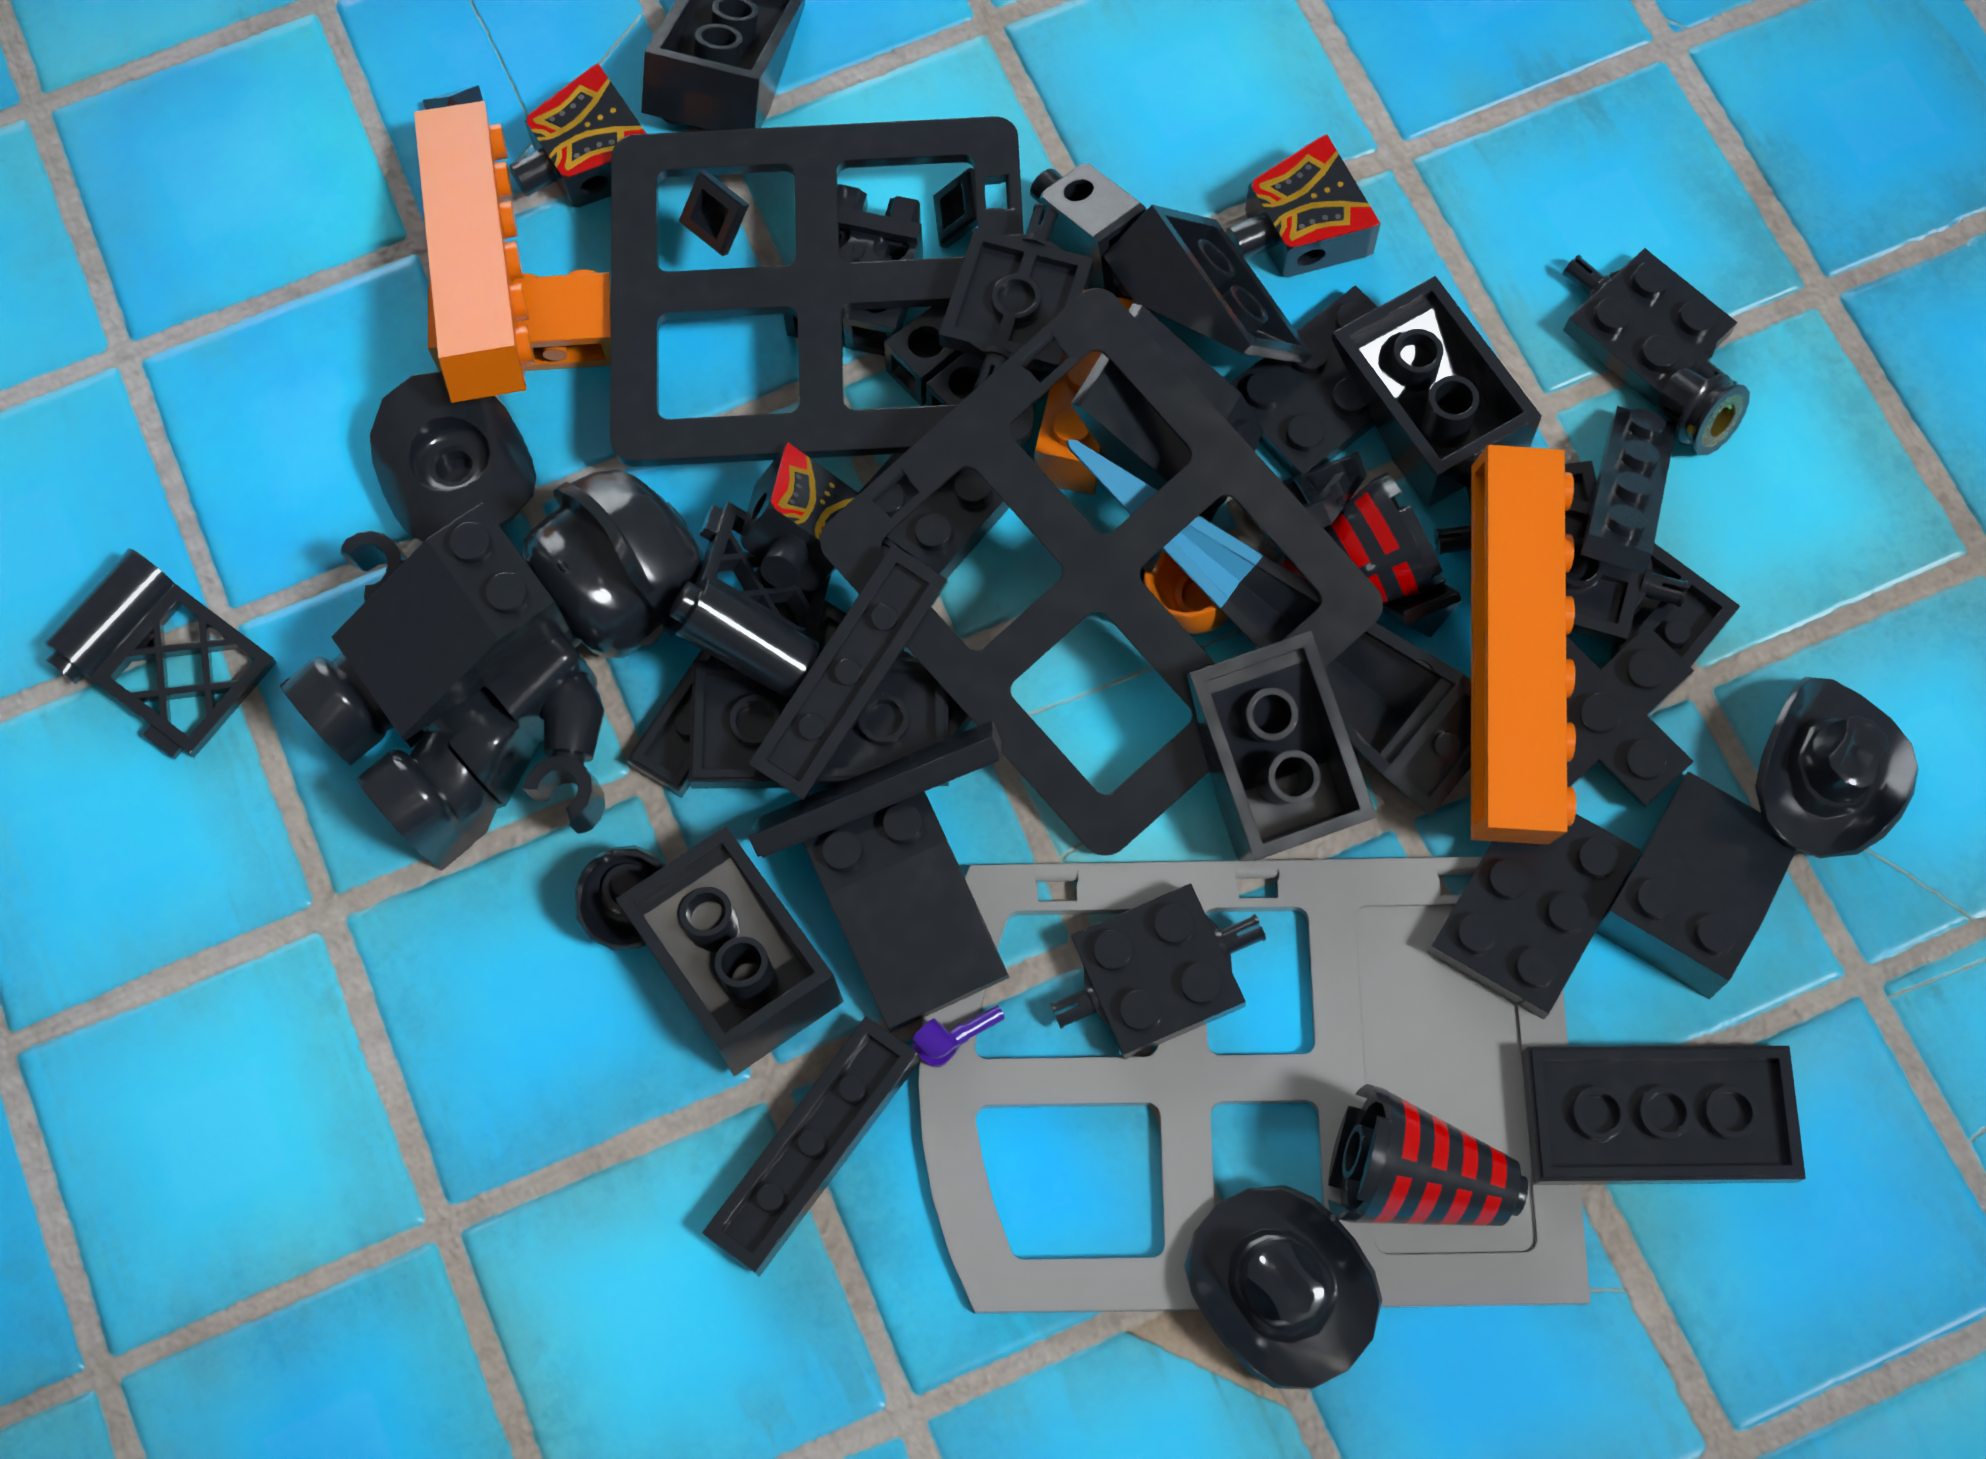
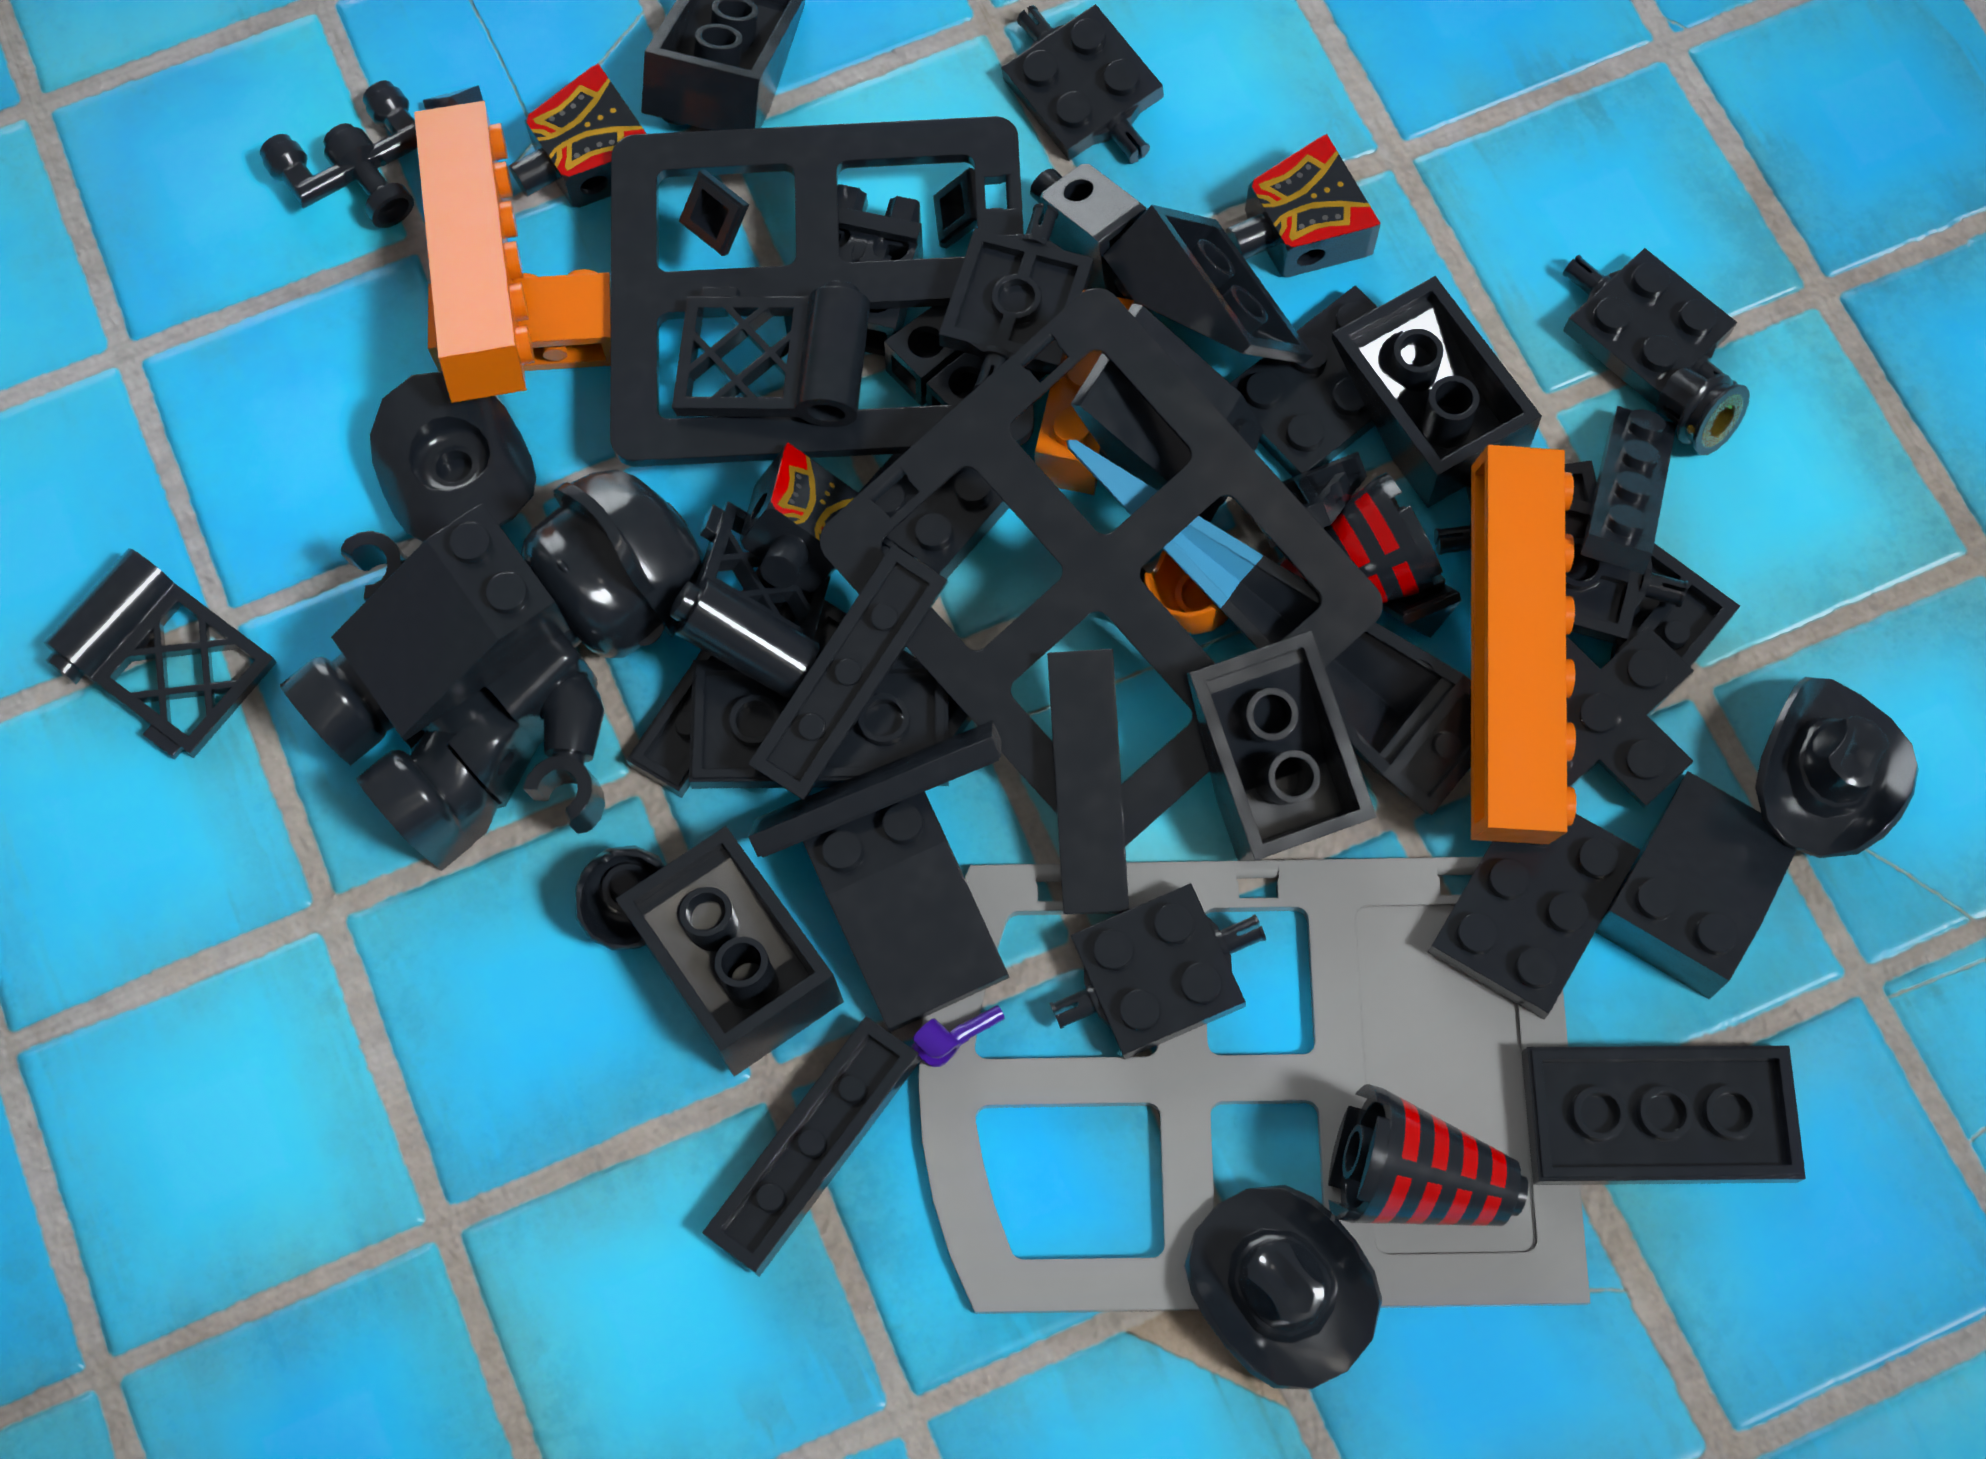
(353, 158): none -> black piece
(821, 348): none -> black piece
(1083, 82): none -> black plate
(1088, 781): none -> black tile

